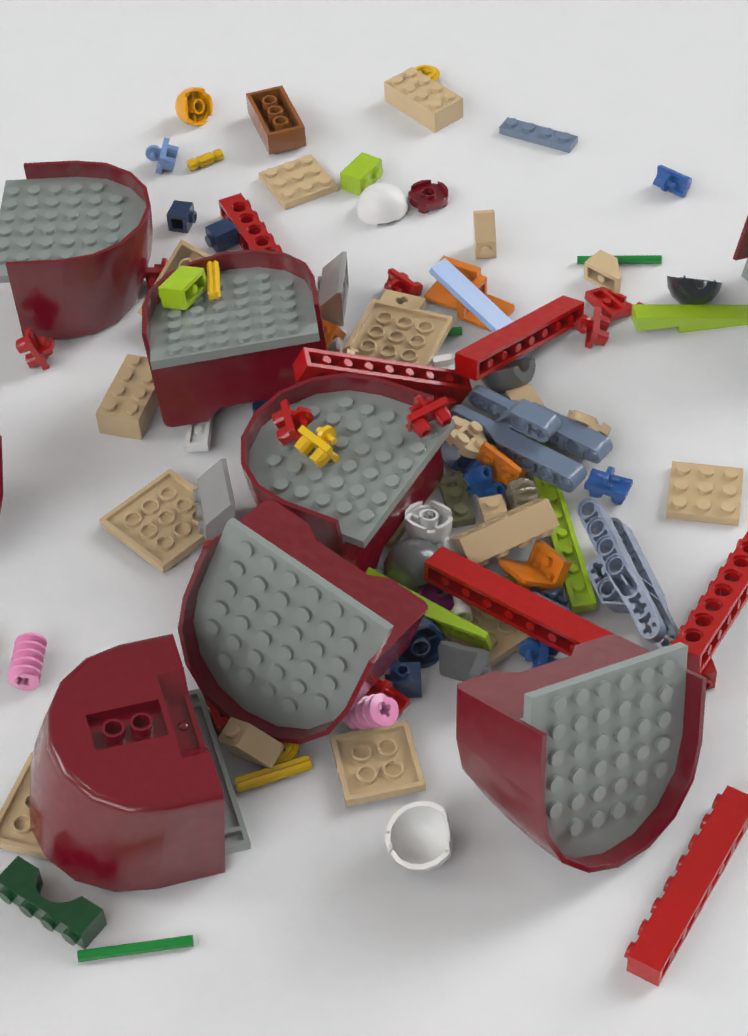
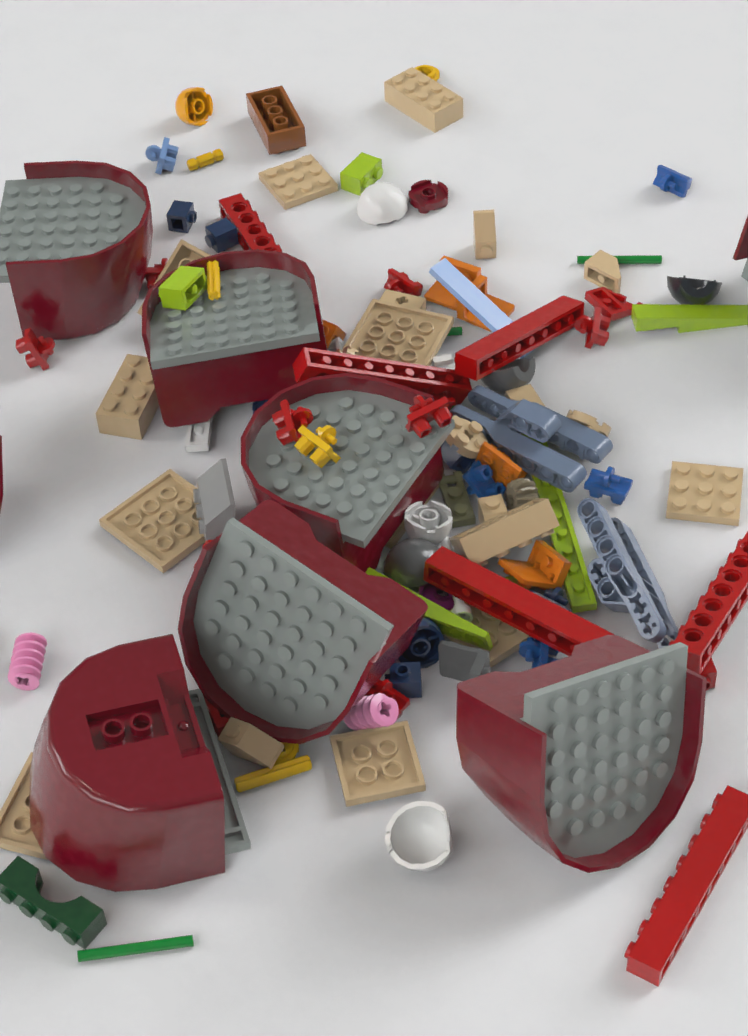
(334, 290): light grey slope -> none
(538, 135): sand blue plate -> none

